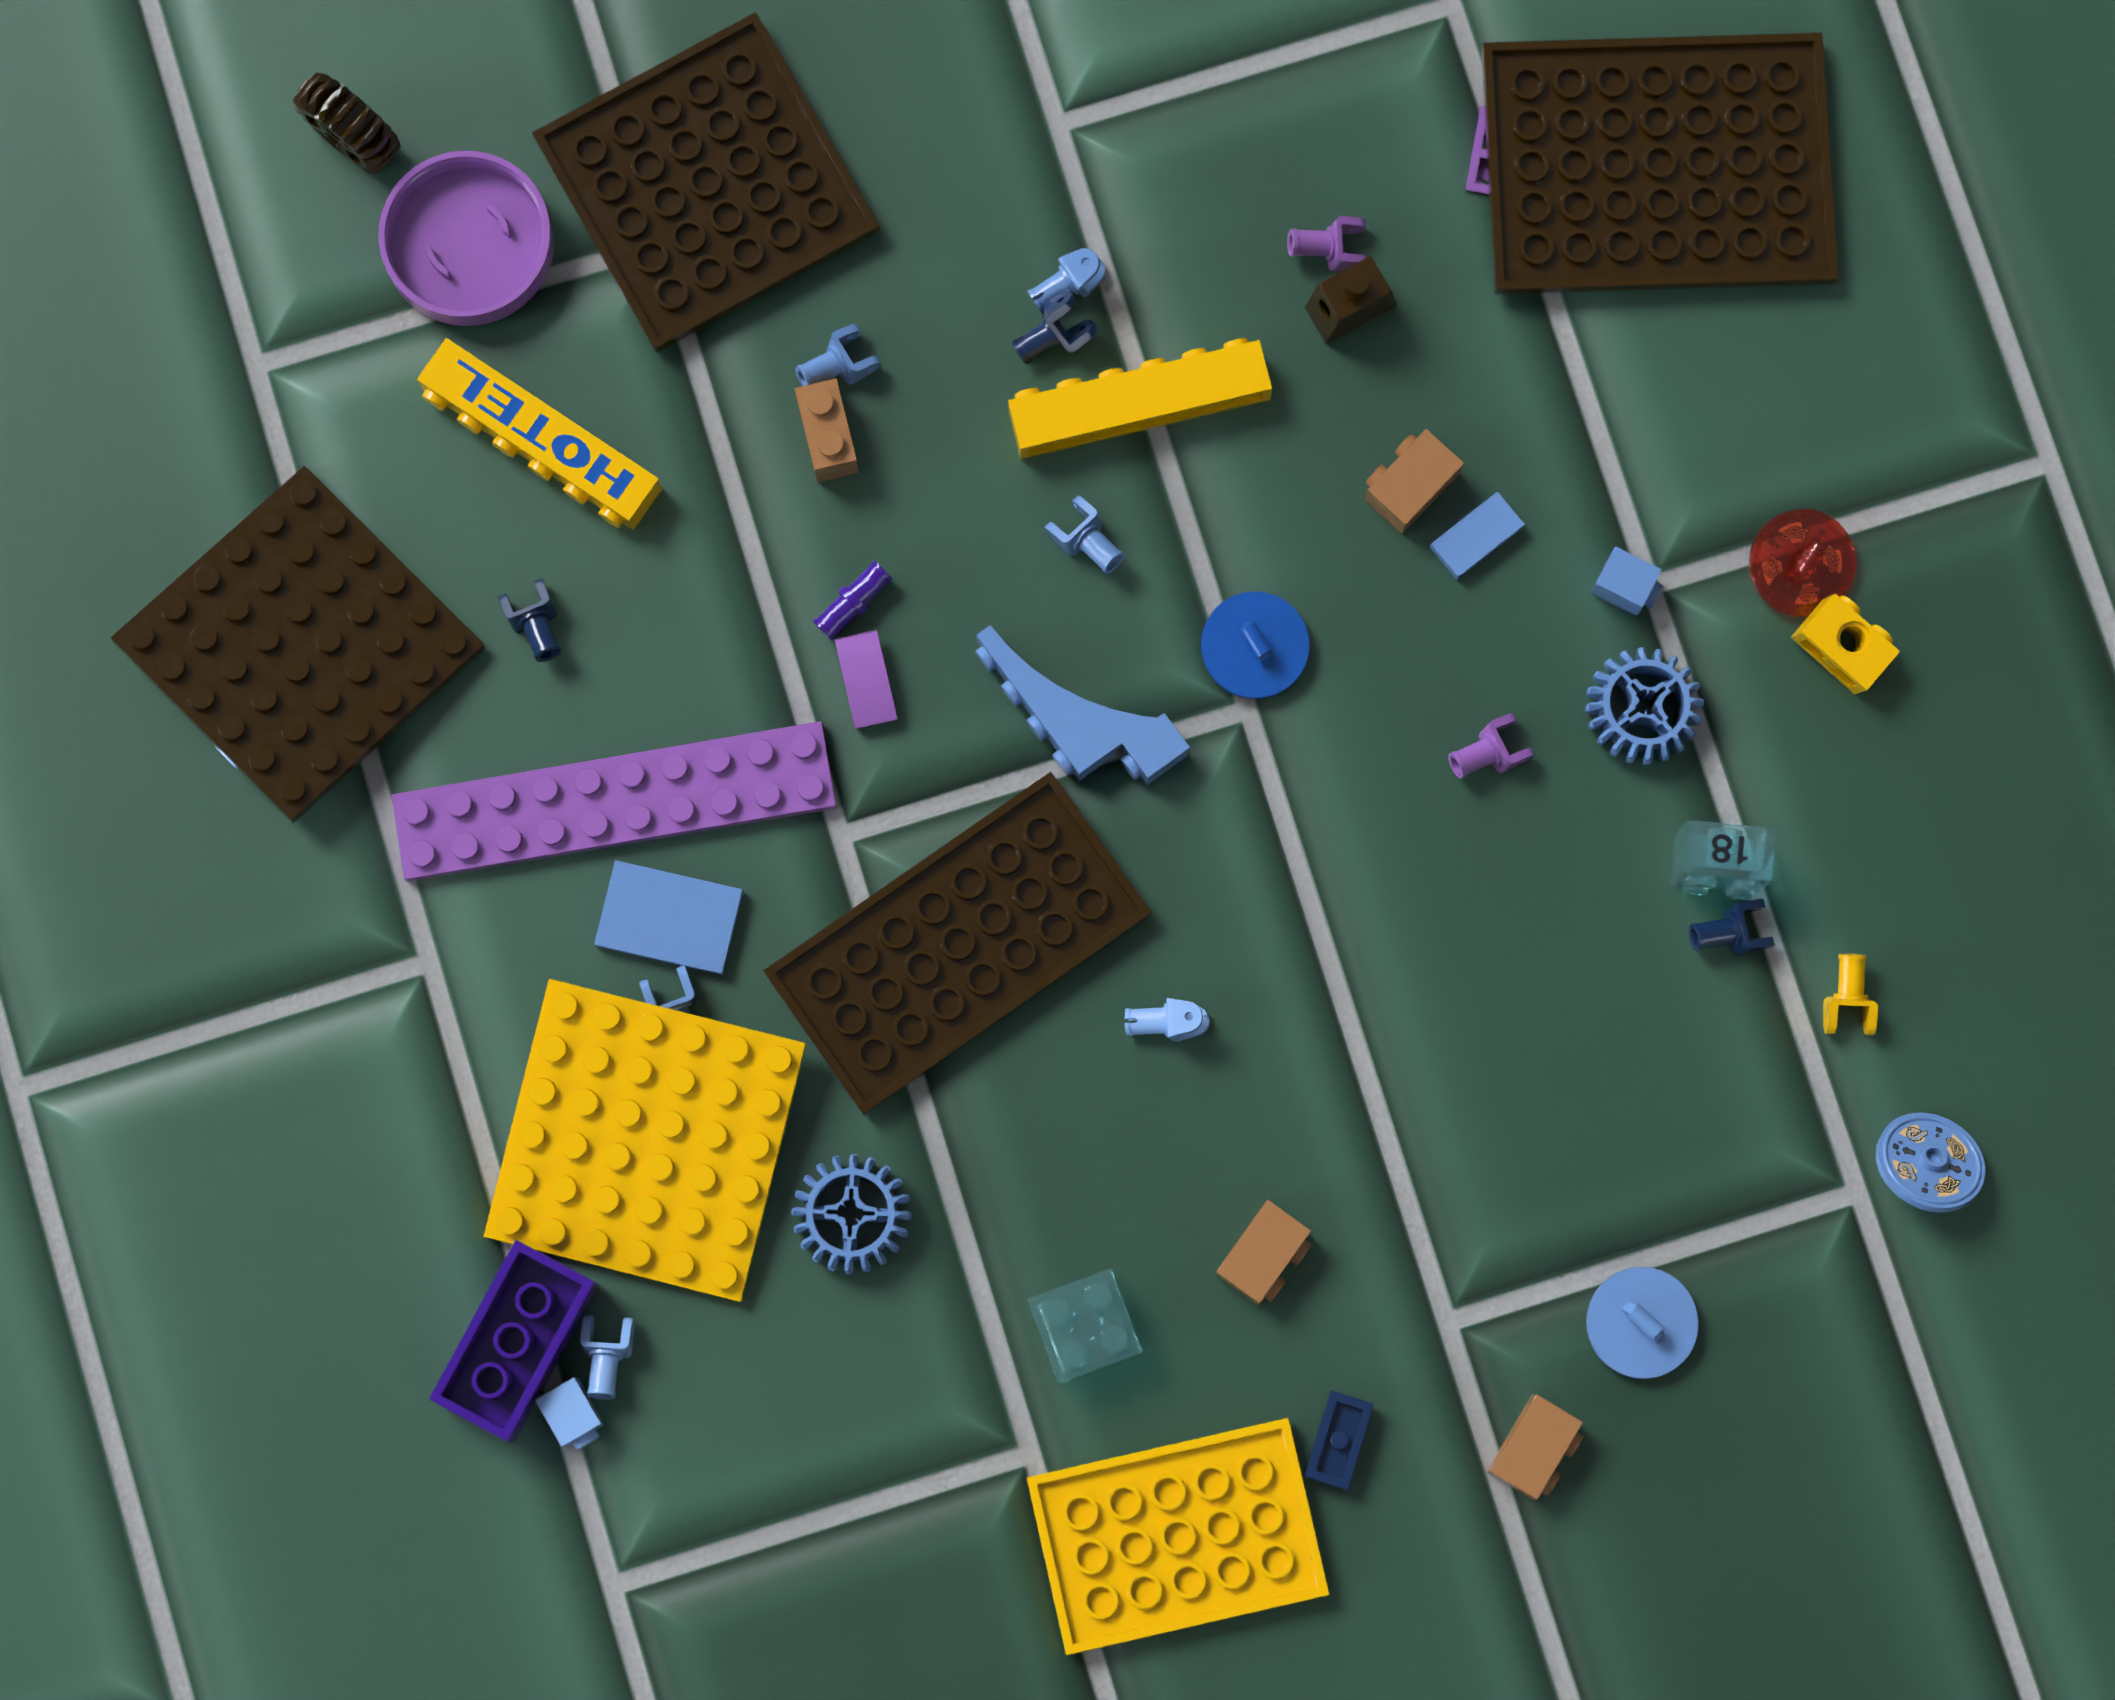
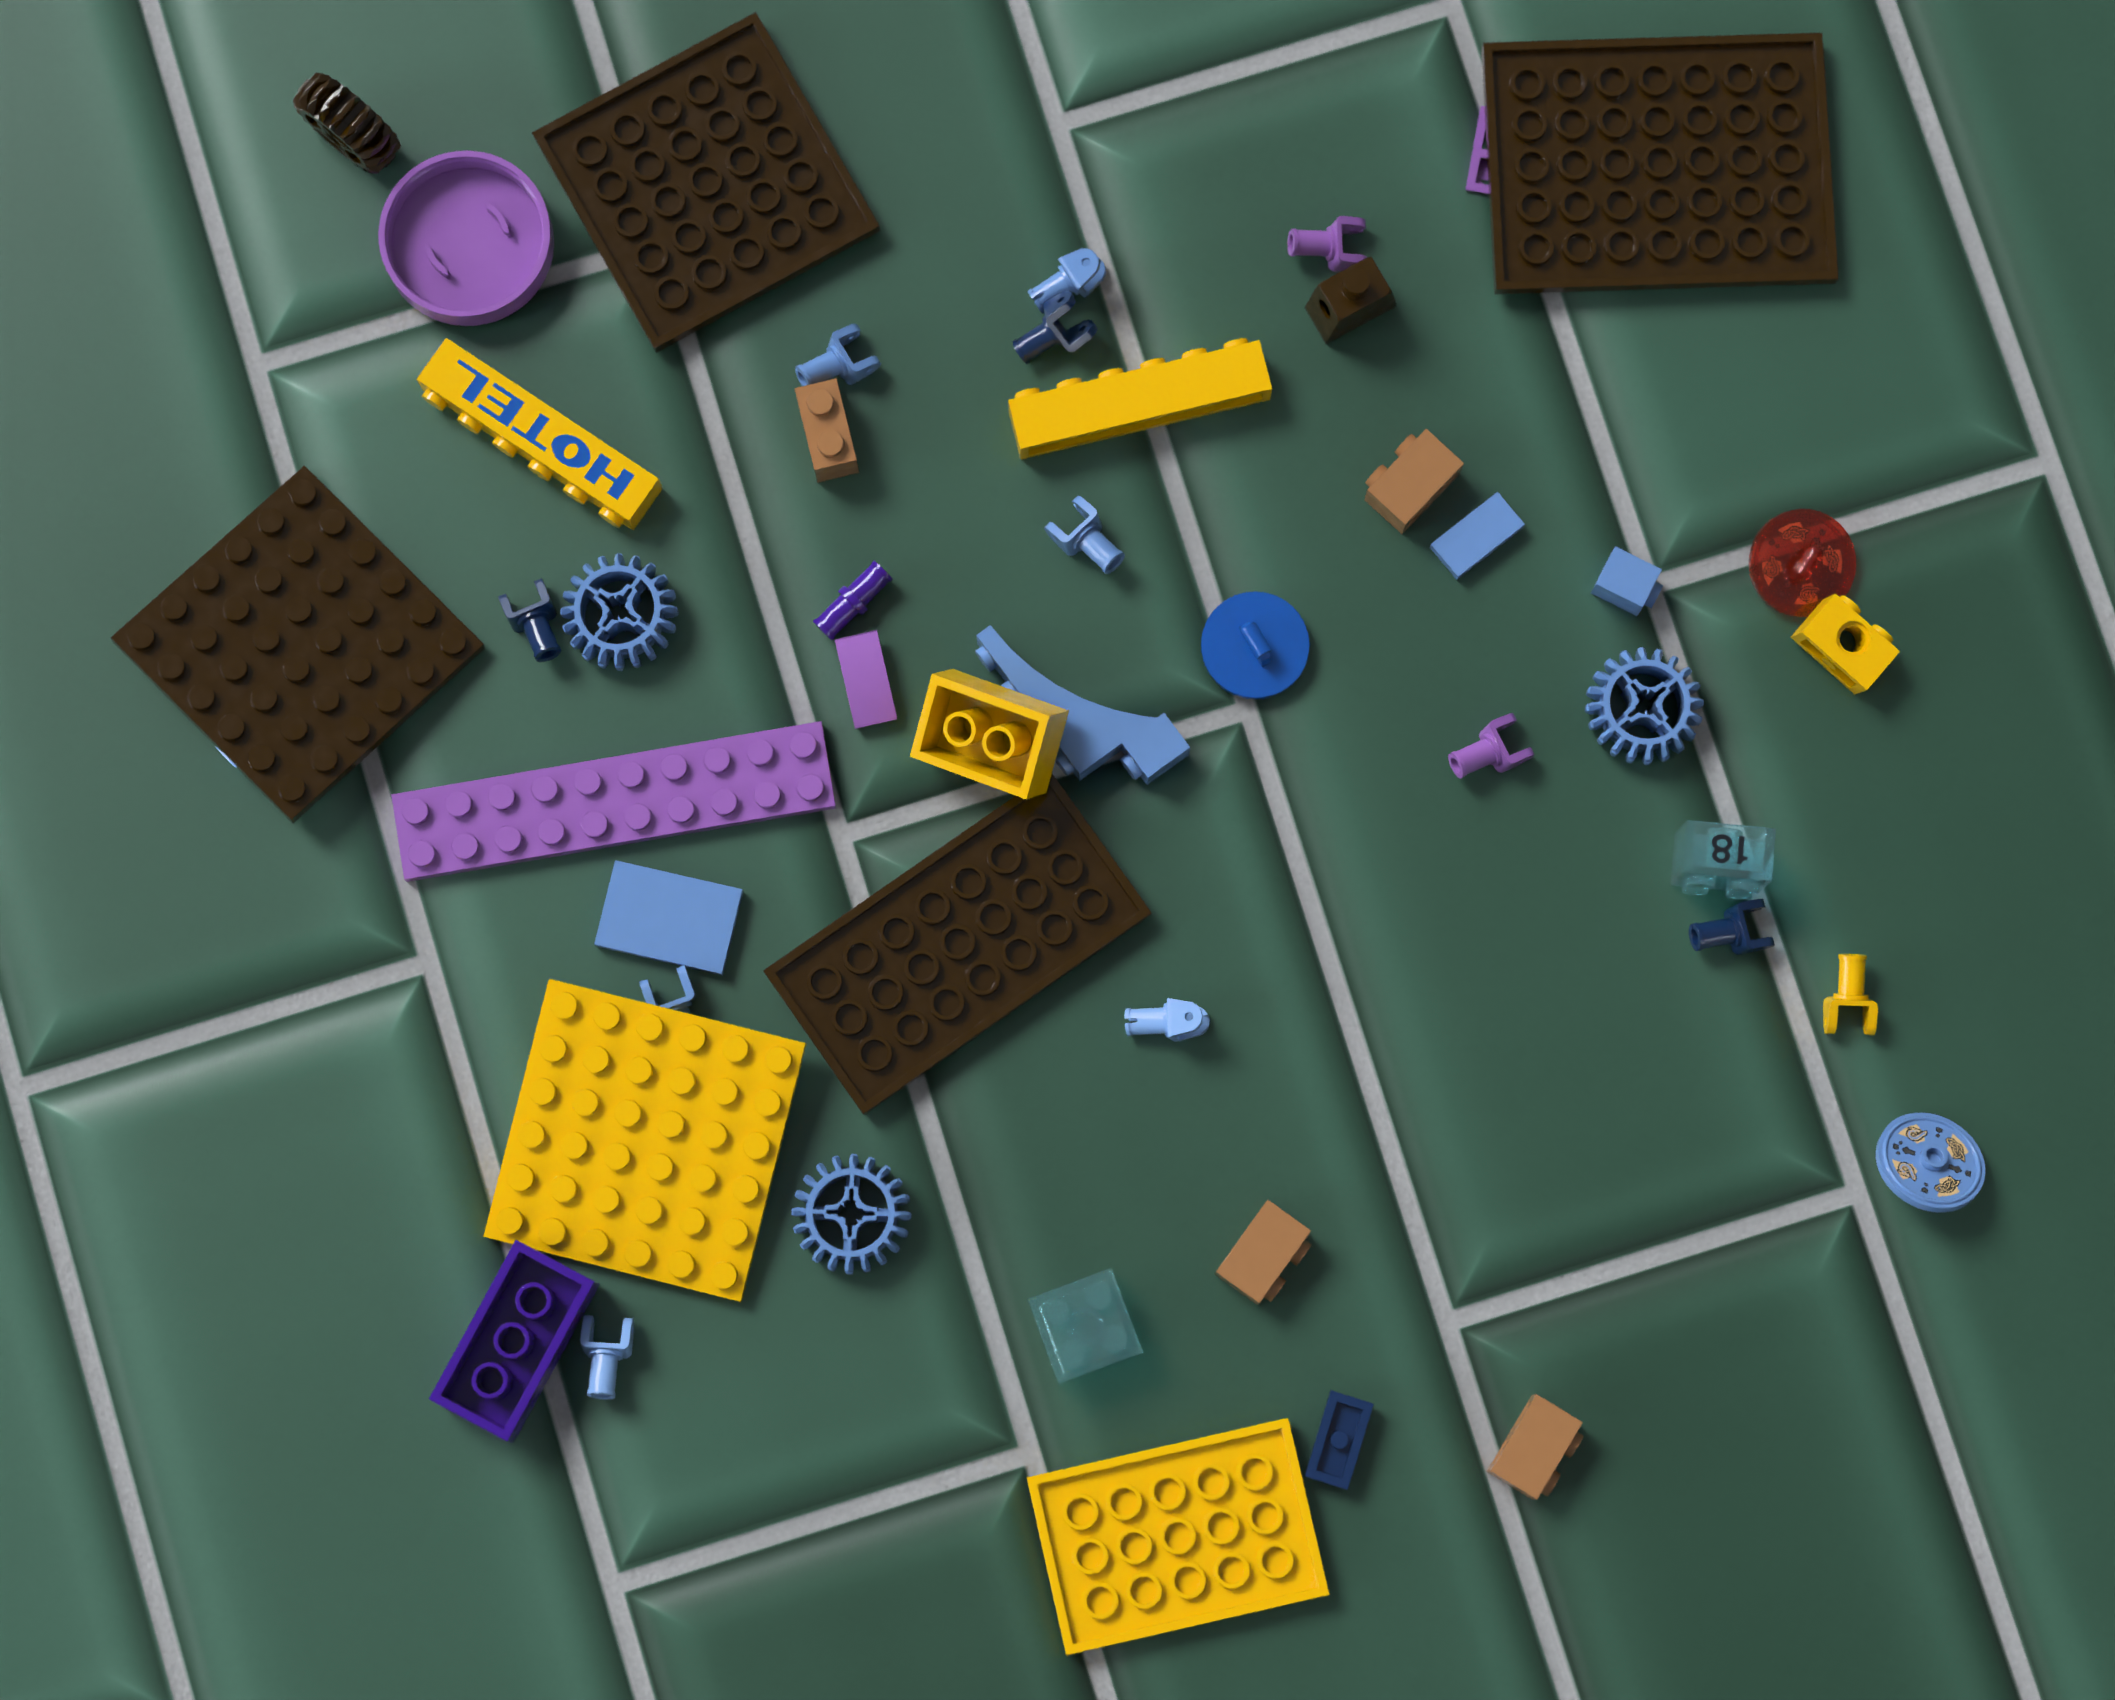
(571, 1414): light blue brick -> none
(608, 627): none -> medium blue gear
(989, 733): none -> yellow brick
(1642, 1322): medium blue shield -> none

